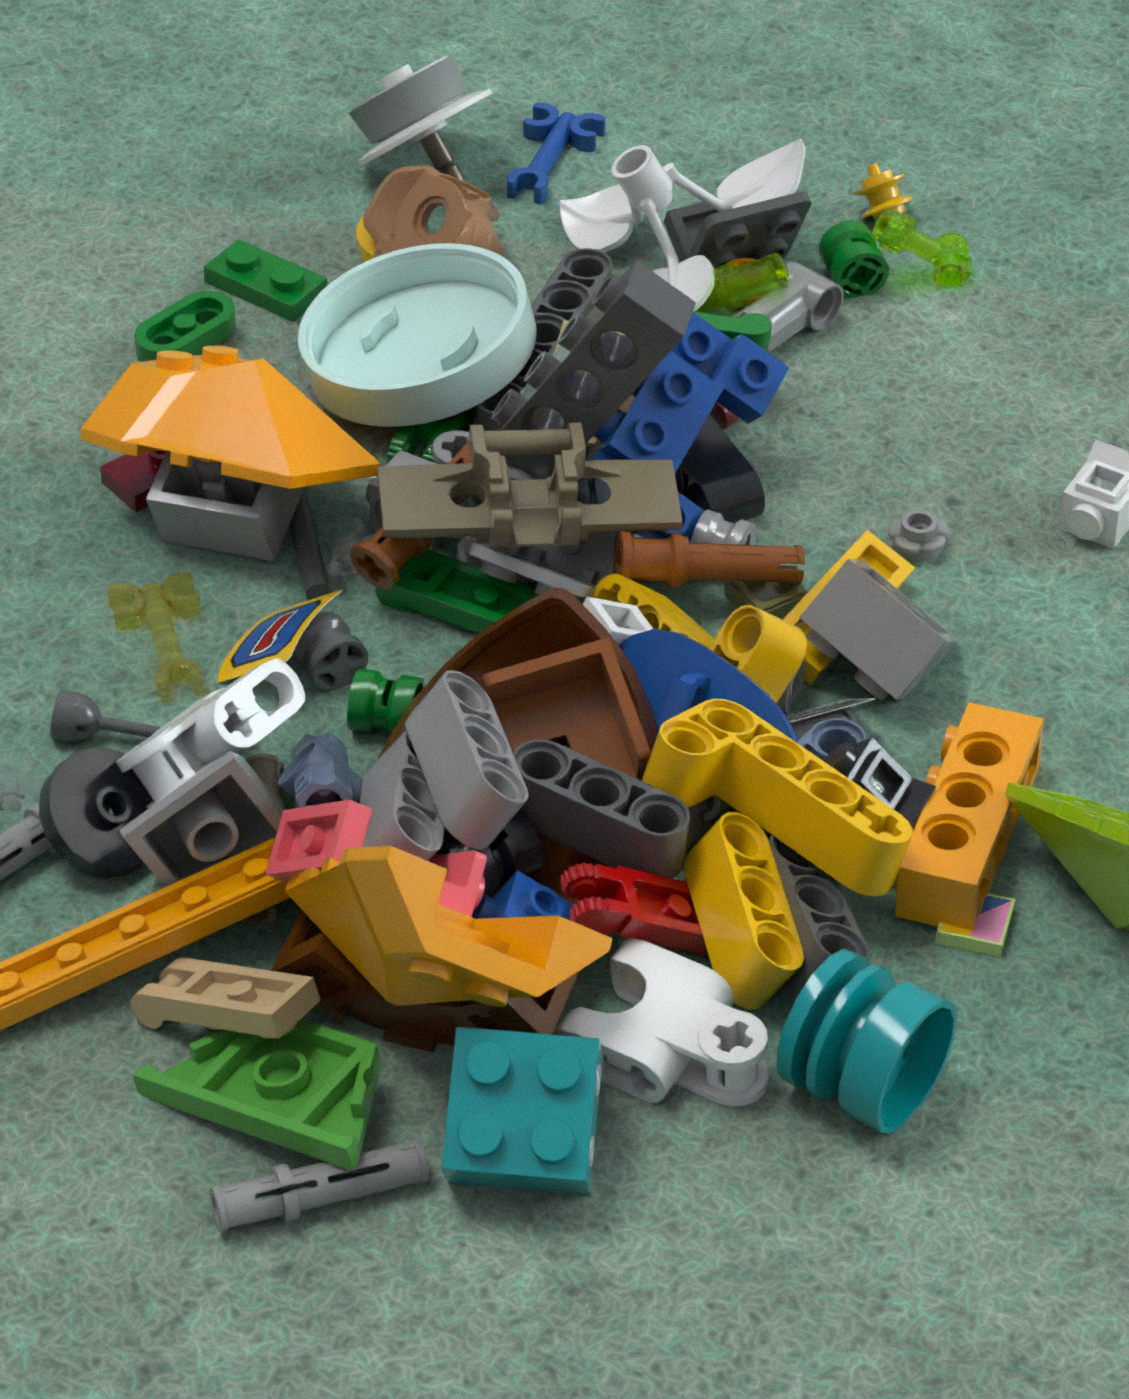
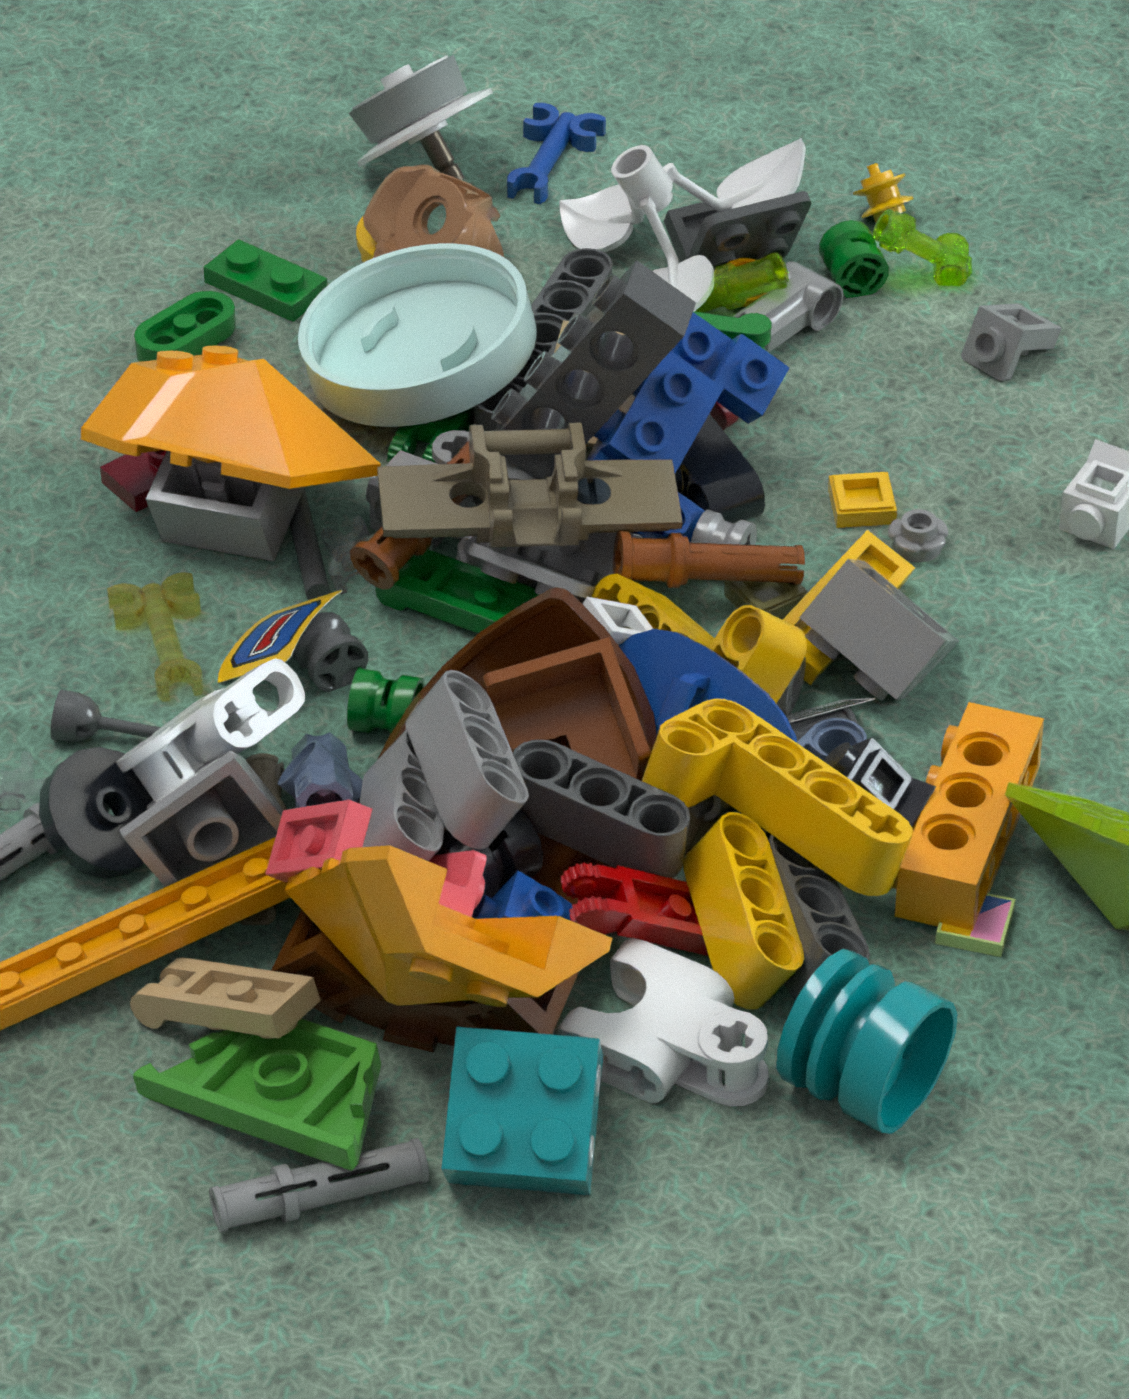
(862, 499): none -> yellow tile
(1004, 334): none -> light grey bracket

